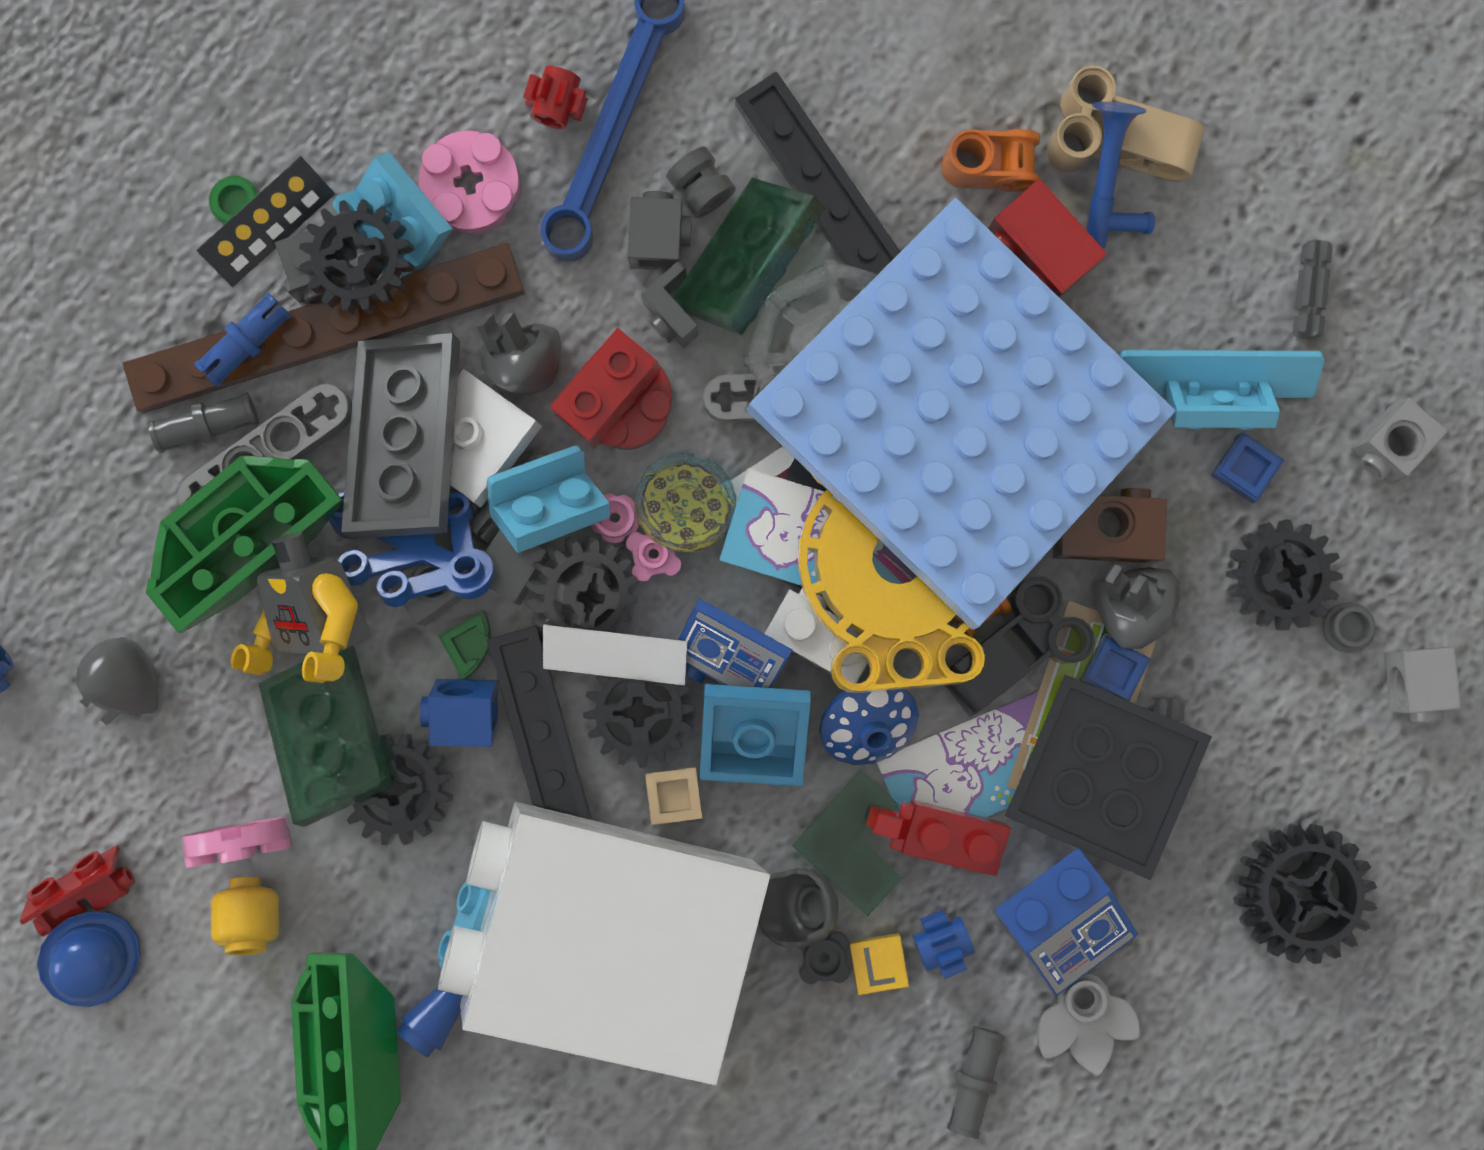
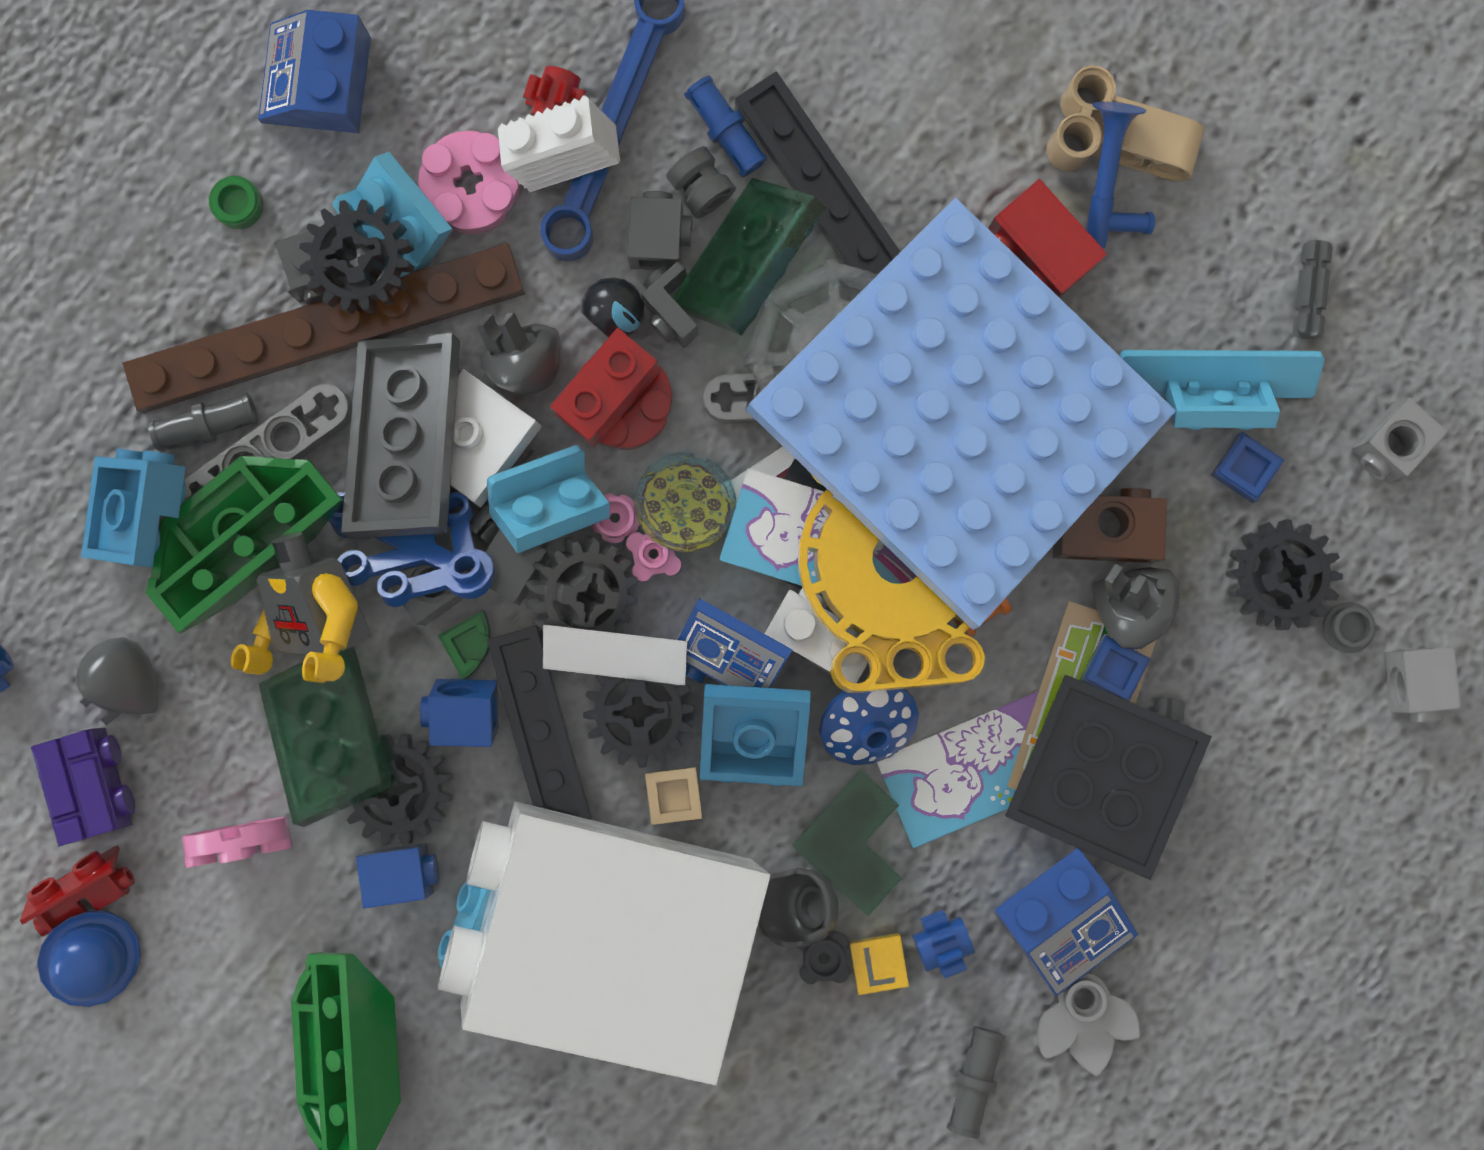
(83, 785): none -> dark purple brick
(126, 505): none -> dark azure plate
(242, 339): blue pin -> none
(245, 917): yellow head -> none
(265, 220): black sticker -> none
(315, 71): none -> blue slope
(397, 875): none -> blue brick
(430, 1021): blue cone -> none
(558, 144): none -> white brick
(612, 305): none -> black piece
(725, 126): none -> blue pin
(942, 835): red hinge -> none
(1003, 159): orange piece -> none
(1019, 648): black piece -> none
(1316, 876): black gear -> none

